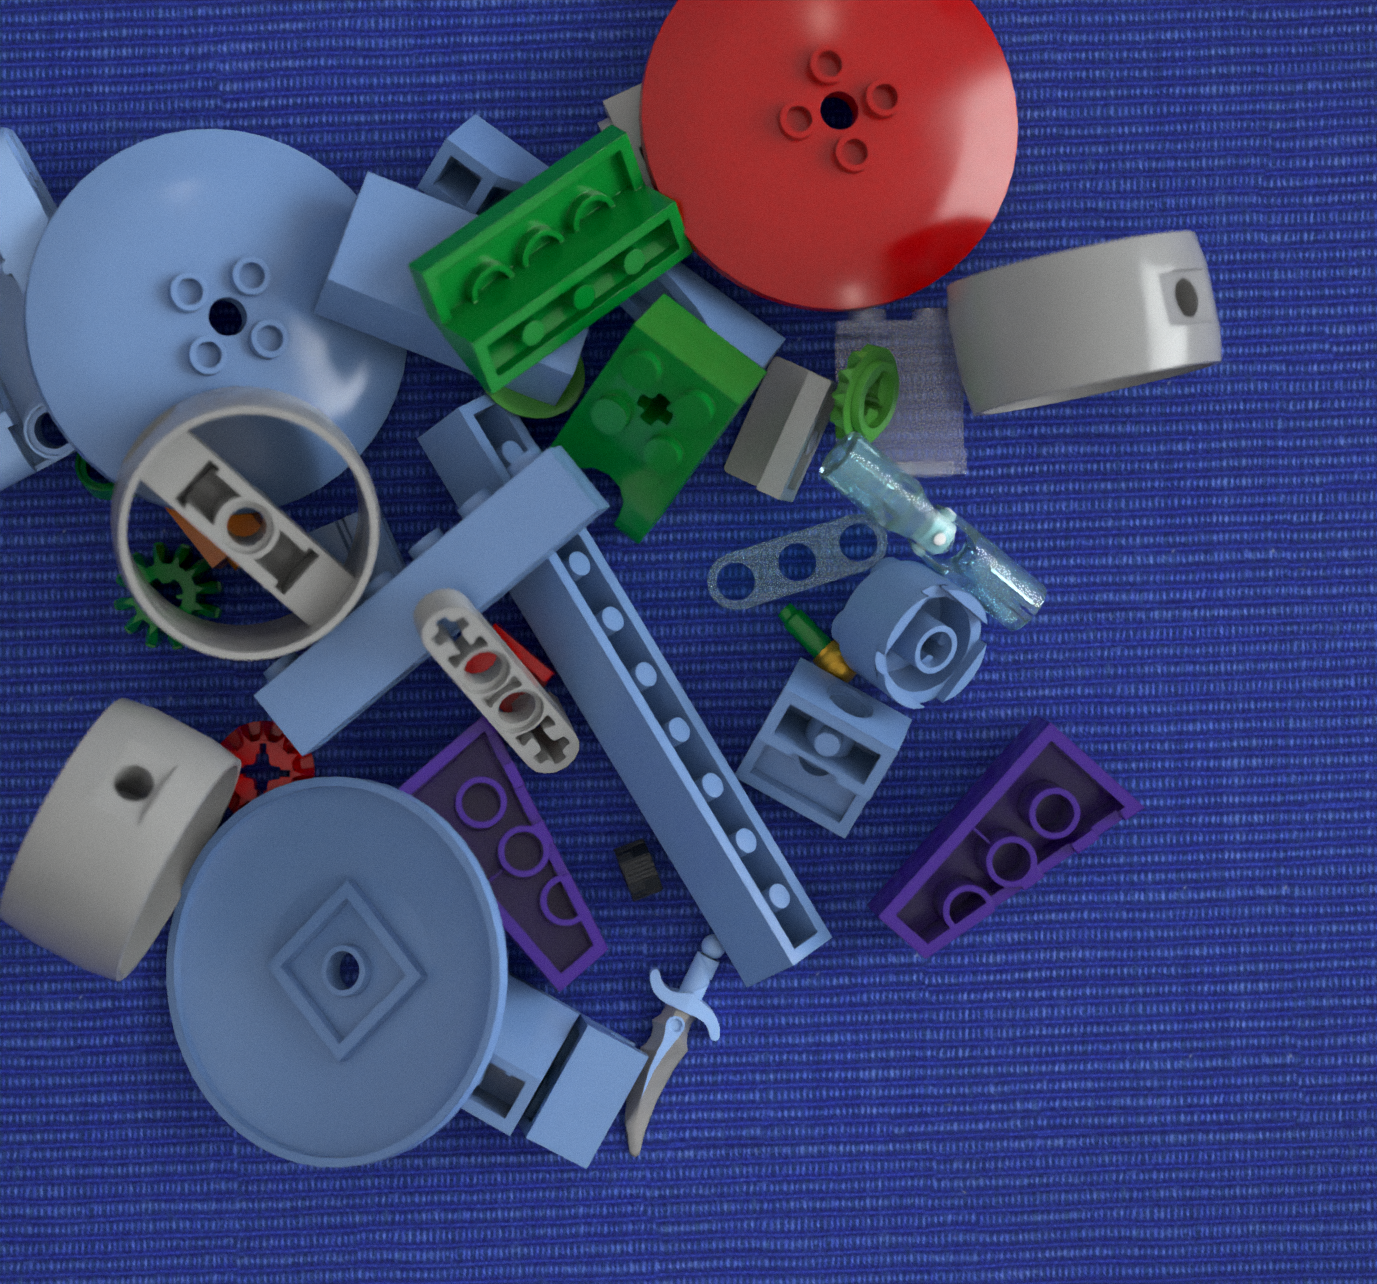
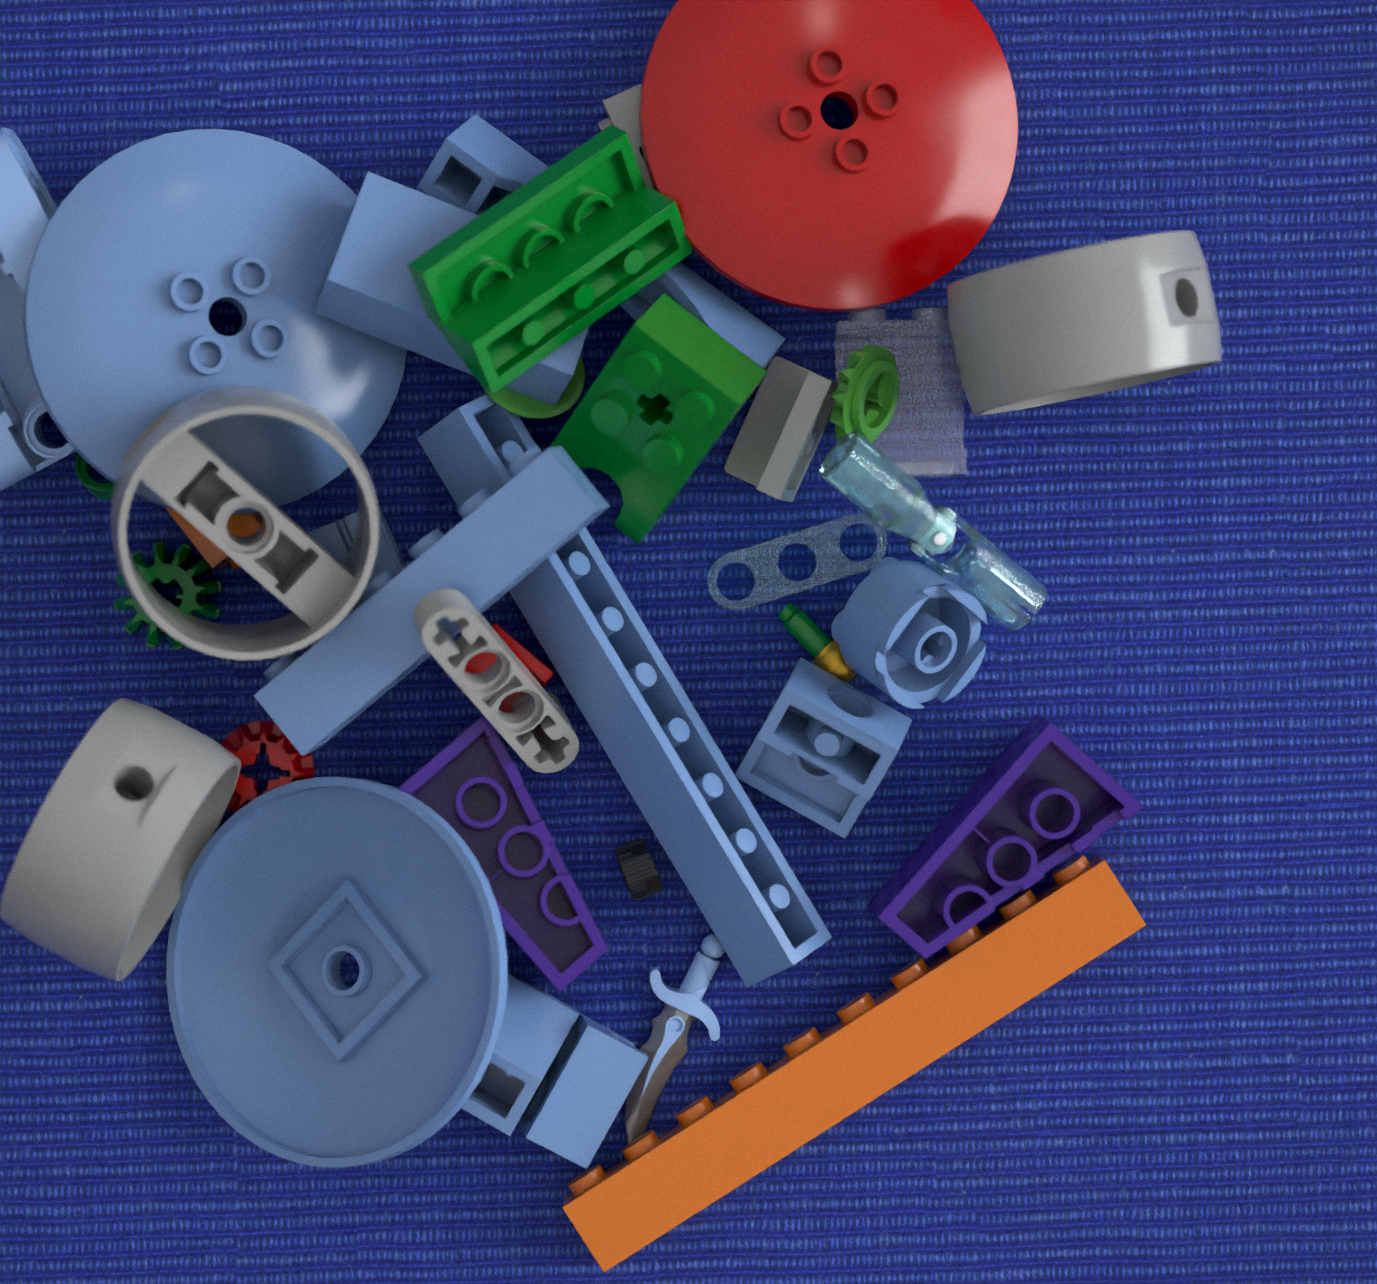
(851, 1061): none -> orange brick

